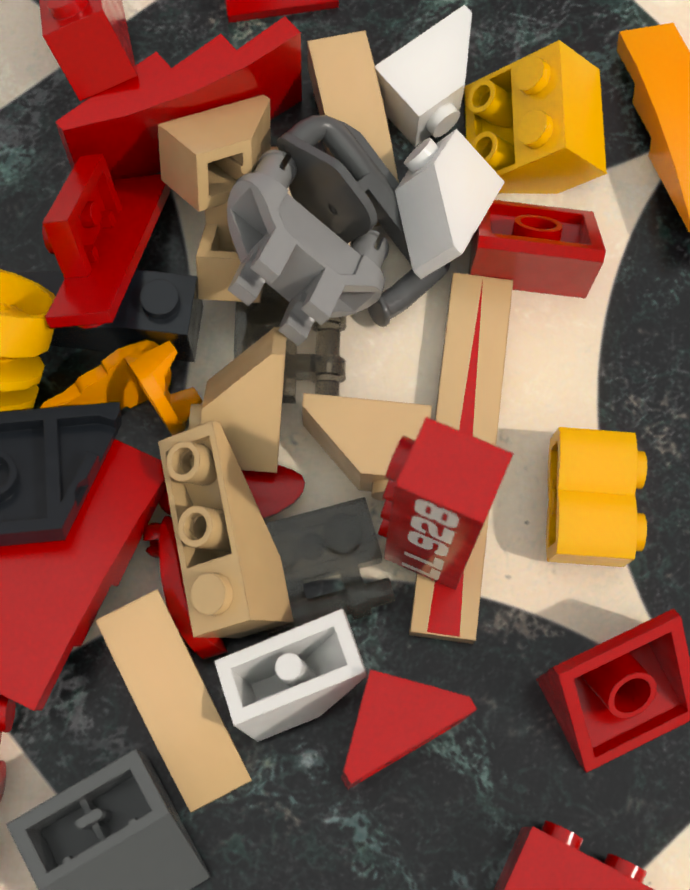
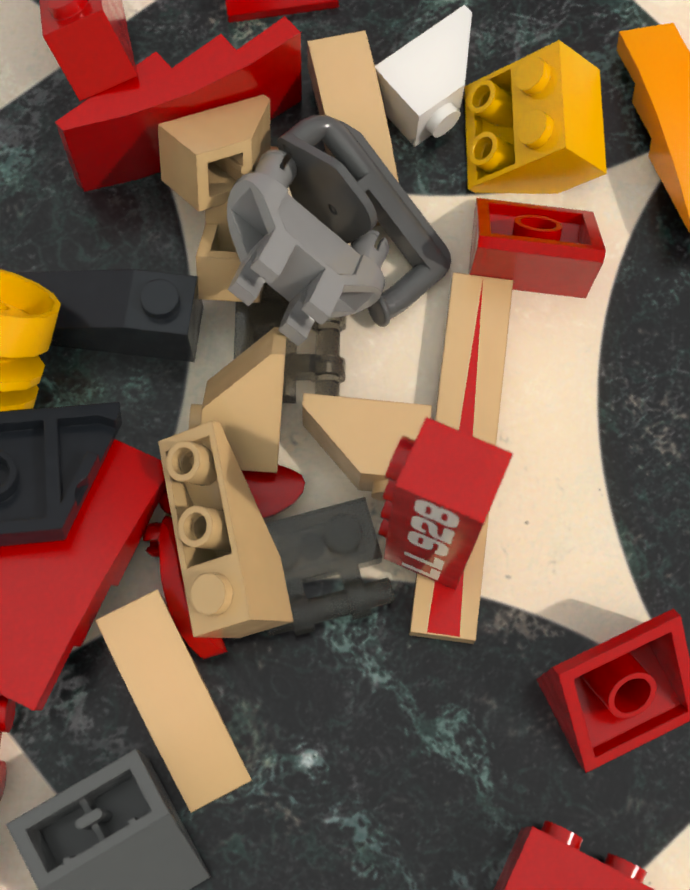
(98, 239): red bracket -> none
(132, 377): light orange hair -> none
(291, 676): white slope -> none
(397, 720): red slope -> none
(443, 200): white slope -> none
(593, 497): yellow brick -> none

